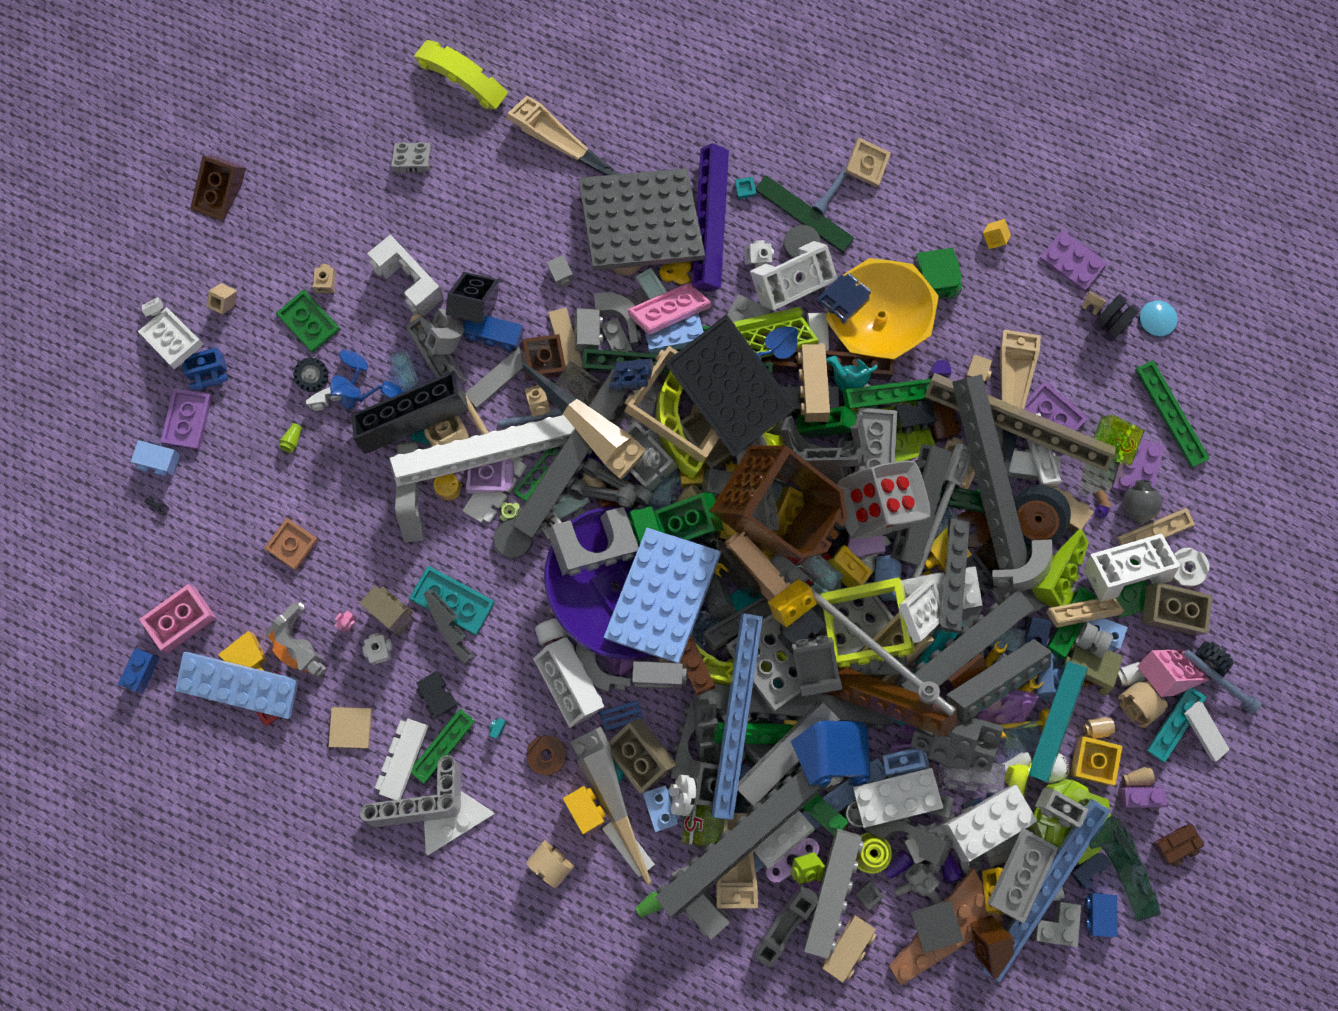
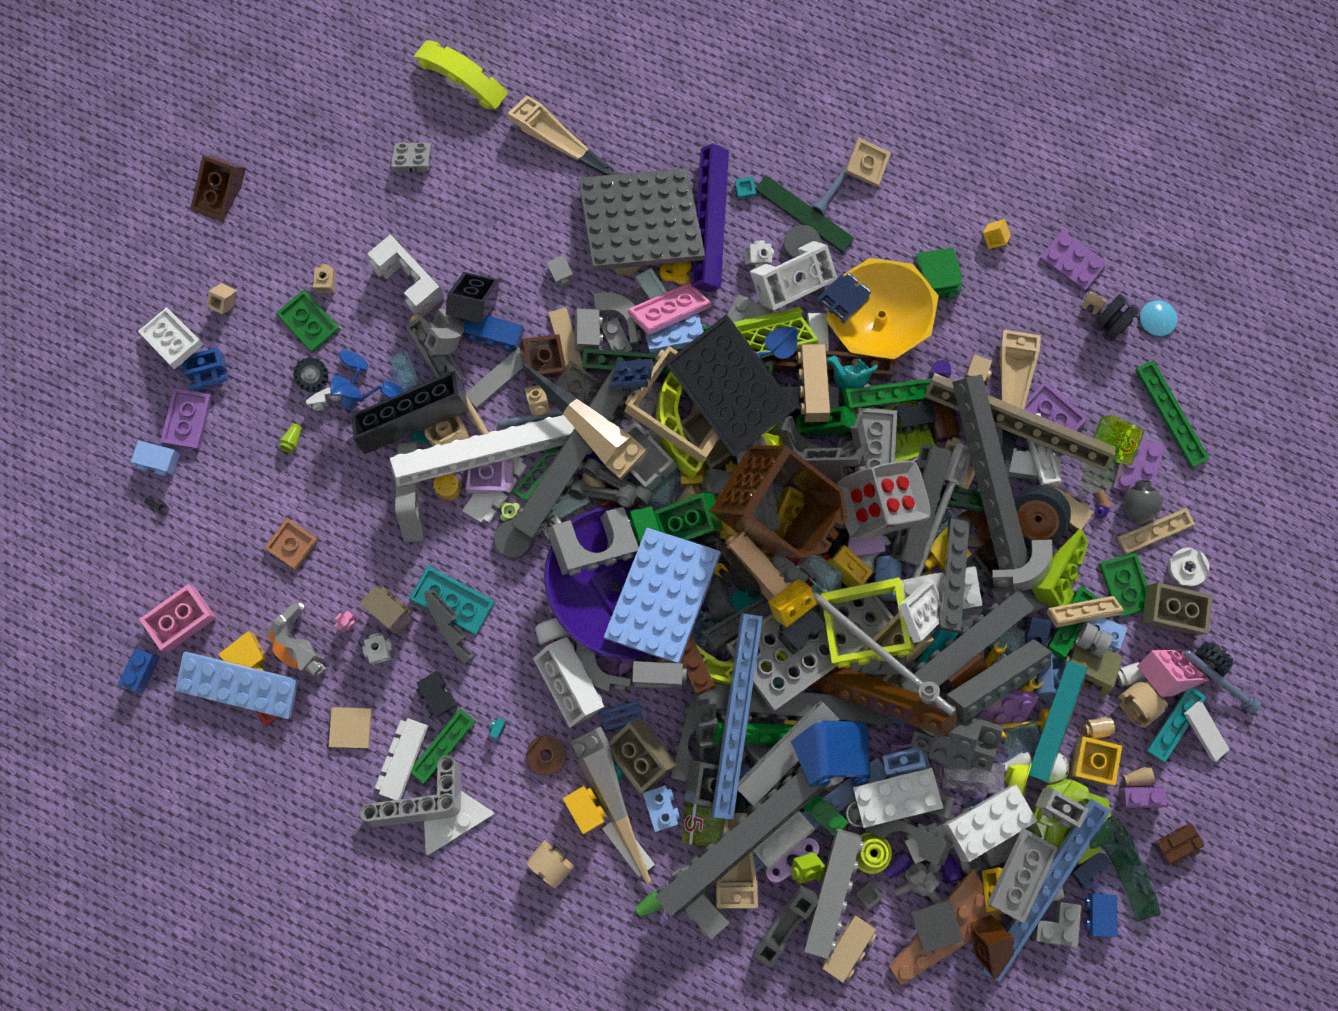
(152, 307): white plate -> none
(651, 458): light grey plate -> none
(681, 794): white plate -> none
(816, 666): dark grey panel -> none
(1112, 570): white plate -> none

